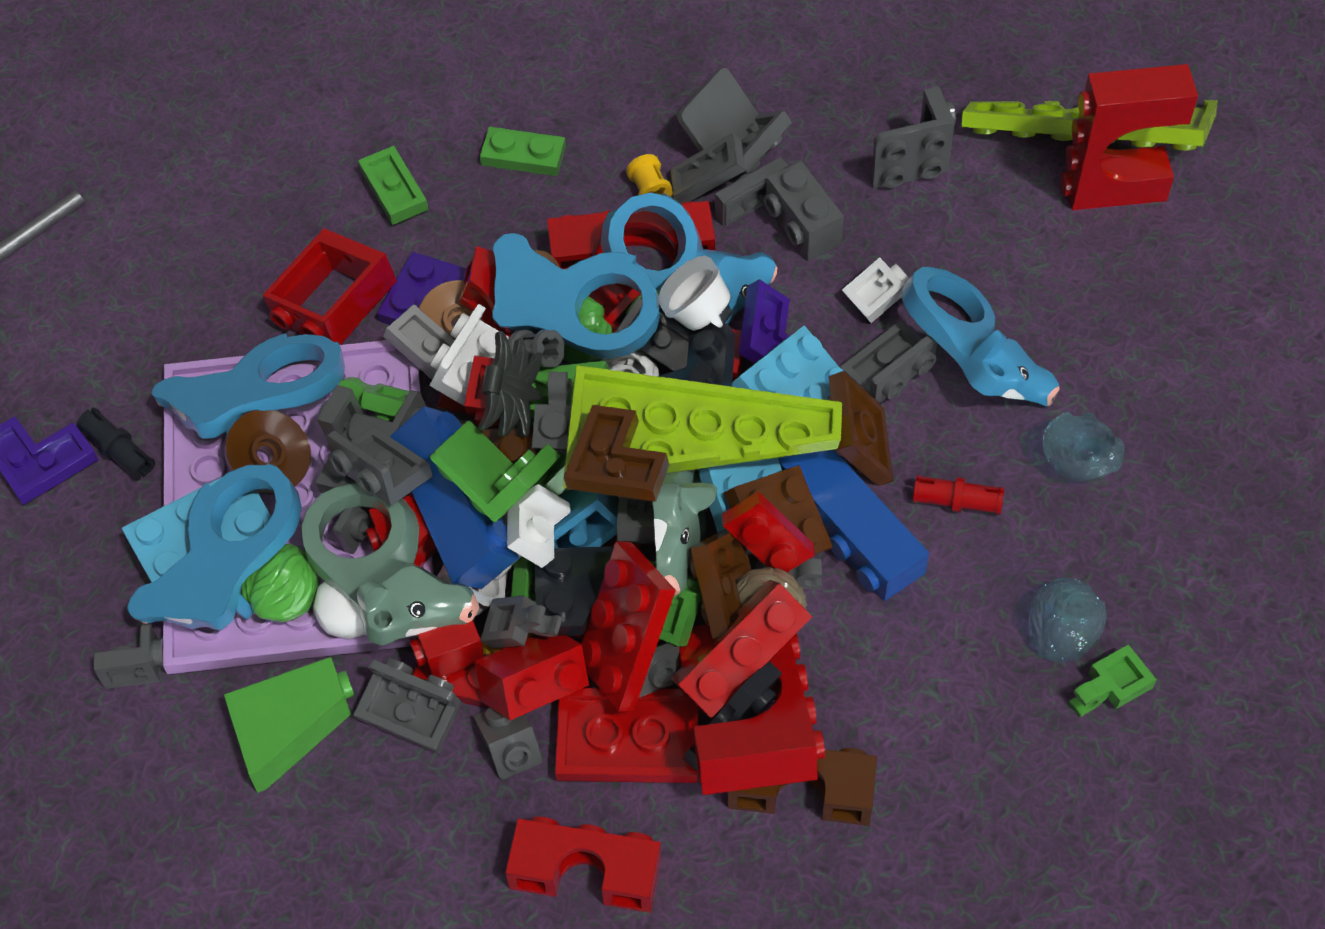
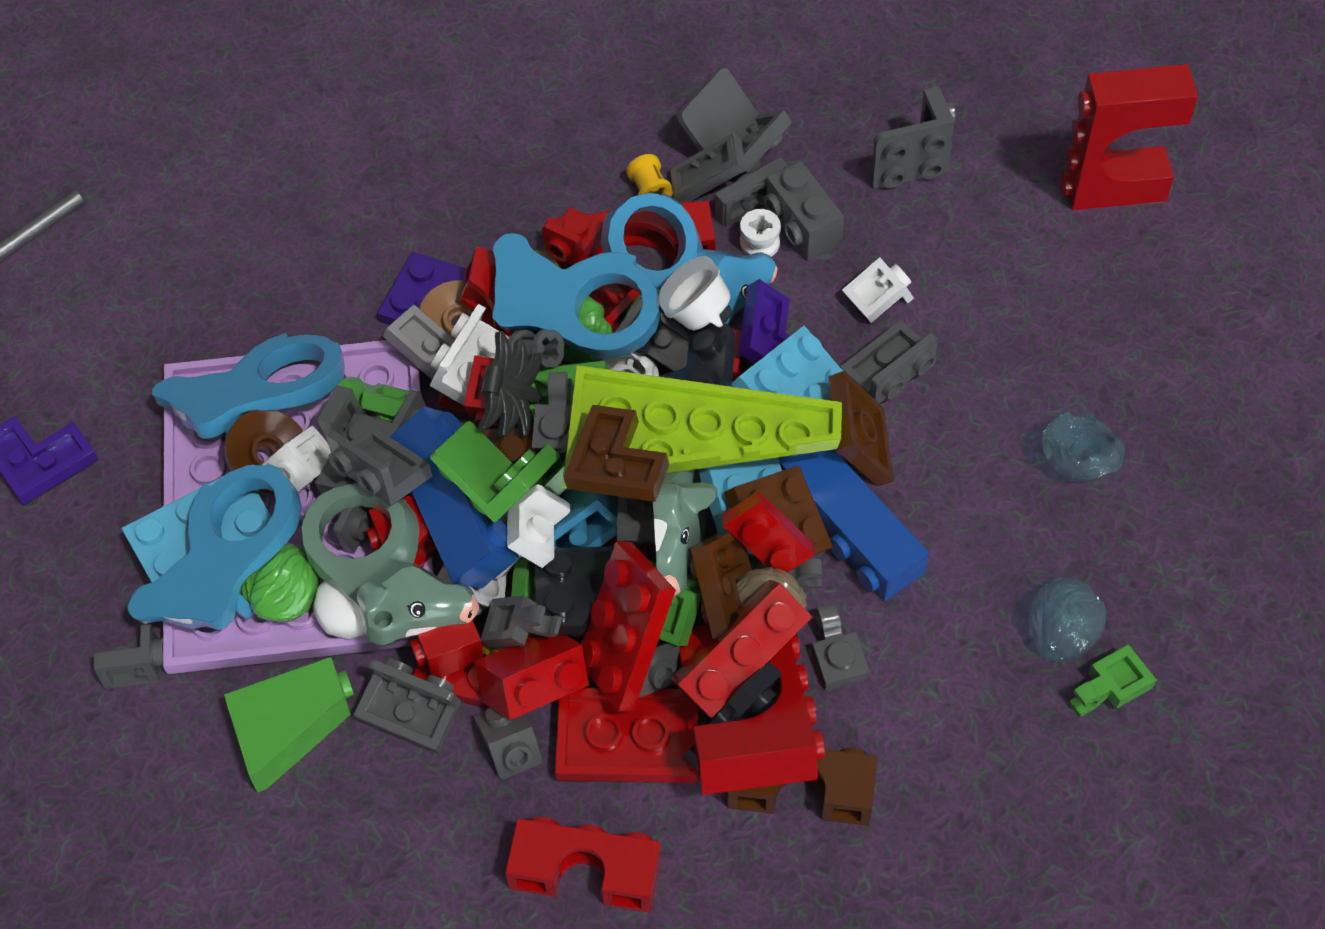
(115, 443): black pin -> none
(302, 277): red window -> none
(302, 457): none -> white bracket
(393, 185): bright green plate -> none
(523, 151): bright green plate -> none
(572, 236): none -> red bracket
(768, 229): none -> white wheel
(837, 655): none -> dark grey plate
(958, 494): red pin -> none
(986, 356): dark azure animal -> none
(1055, 120): lime wing -> none

